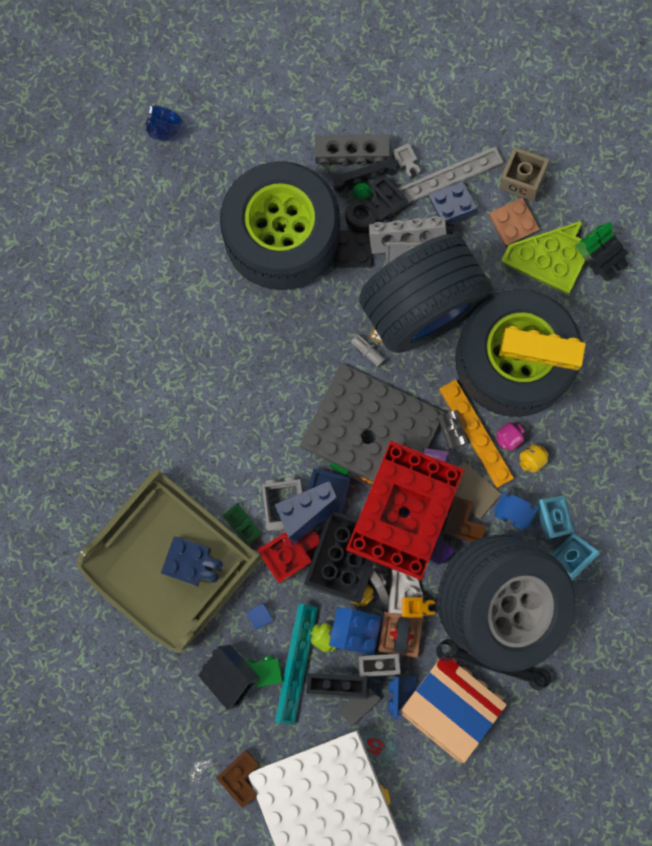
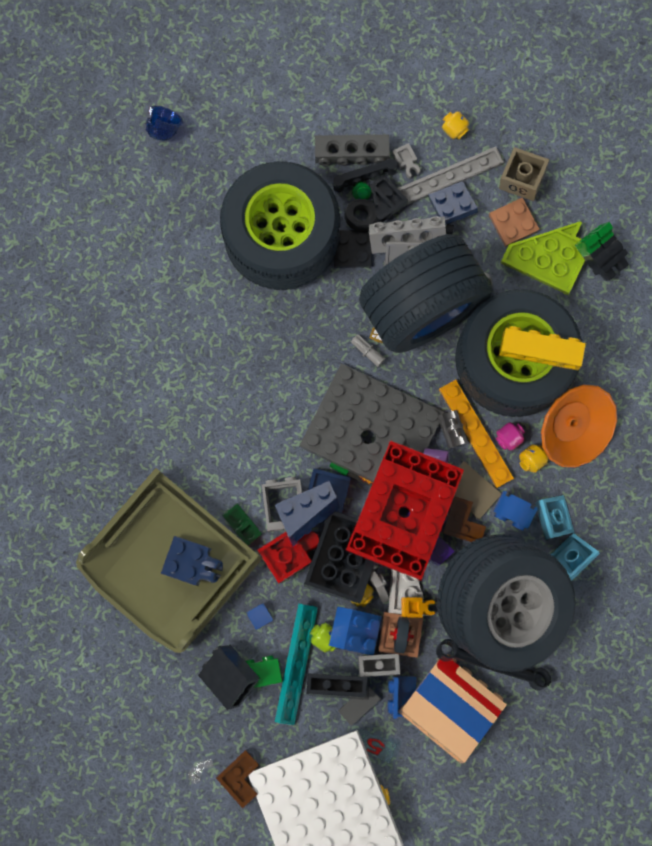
(455, 125): none -> yellow head
(579, 426): none -> orange dish

